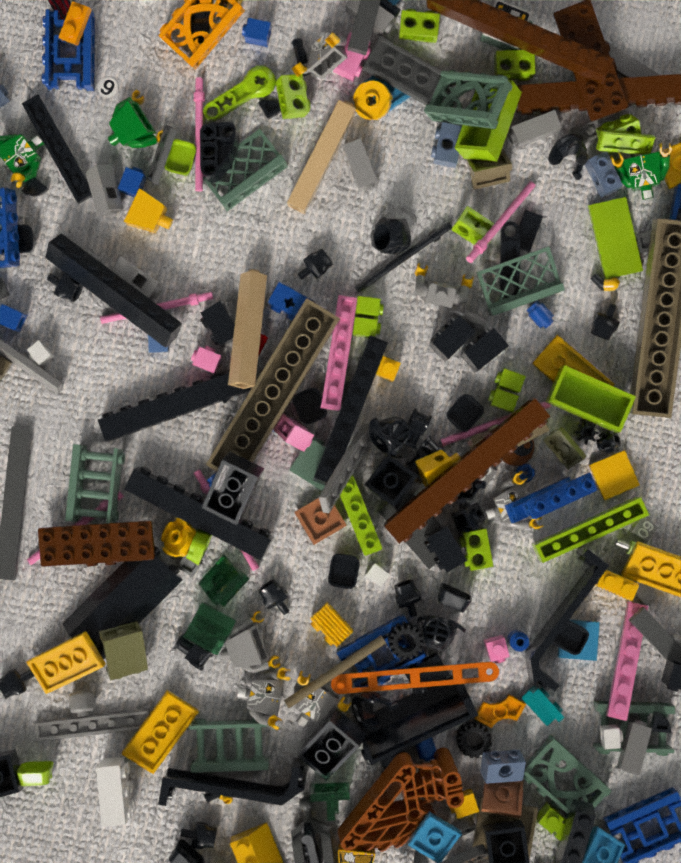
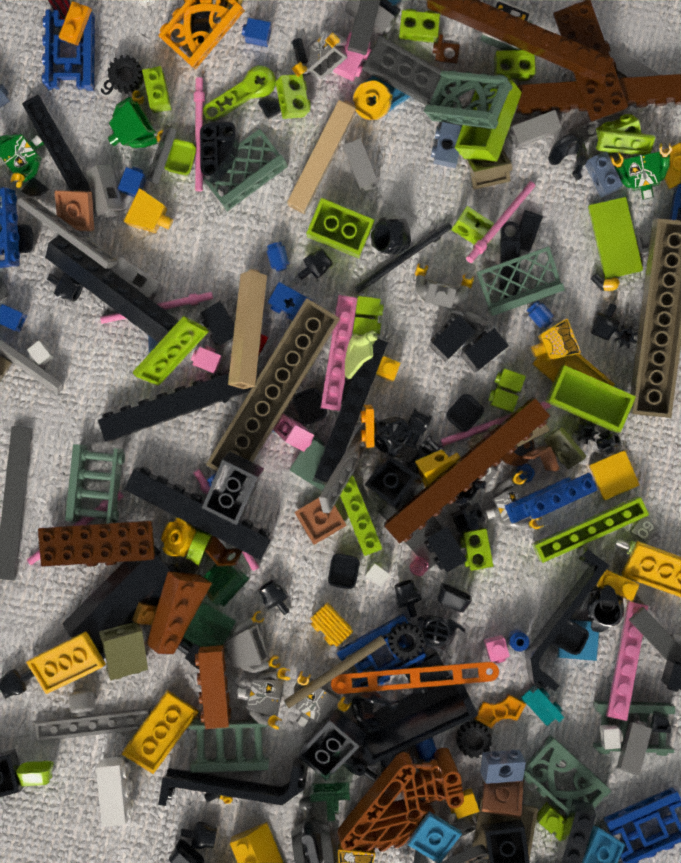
(67, 232): none -> light grey tile
(75, 208): none -> nougat plate
(128, 85): none -> black tyre
(145, 613): none -> pearl gold plate
(157, 89): none -> lime brick
(170, 351): none -> lime tile
(176, 610): none -> dark orange wedge
(214, 685): none -> dark orange wedge
(219, 553): none -> reddish brown bracket
(277, 256): none -> blue brick
(340, 228): none -> lime brick
(359, 351): none -> yellowish green arm
(359, 767): none -> black piece
(367, 418): none -> light orange plate
(421, 562): none -> clear pink bush
(439, 47): none -> reddish brown bracket
(547, 456): none -> nougat bracket
(557, 342): none -> torso
(605, 608): none -> black piece
(628, 332): none -> black gear

